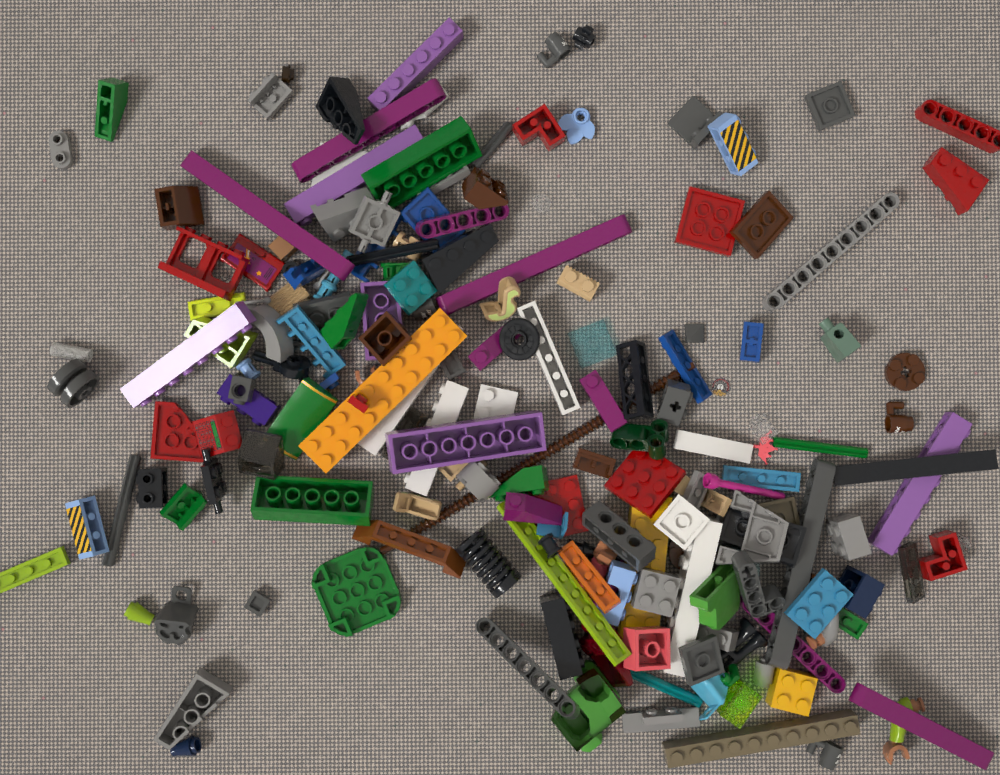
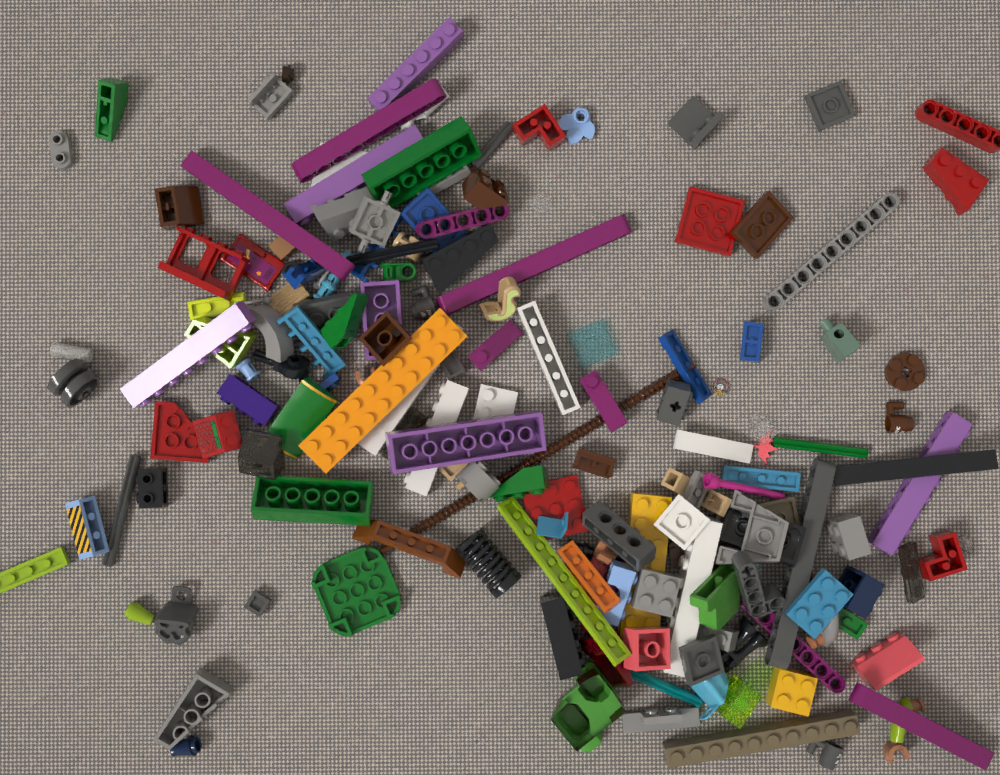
(184, 506): green bracket -> none
(213, 482): black plate -> none
(249, 385): dark grey brick -> none
(342, 108): black wedge -> none
(359, 402): red plate -> none
(410, 287): teal plate -> none
(417, 505): tan animal -> none
(527, 330): black wheel -> none
(530, 509): magenta slope -> none
(534, 672): dark grey beam -> none
(550, 545): black bush -> none
(557, 47): dark grey piece -> none
(578, 283): tan brick -> none
(584, 37): black gear -> none
(638, 361): black fence -> none
(643, 438): dark green piece -> none
(645, 481): red plate -> none
(694, 333): dark grey slope -> none
(731, 678): green arm -> none
(733, 143): brick -> none
(763, 674): light grey brick -> none
(887, 660): none -> coral slope

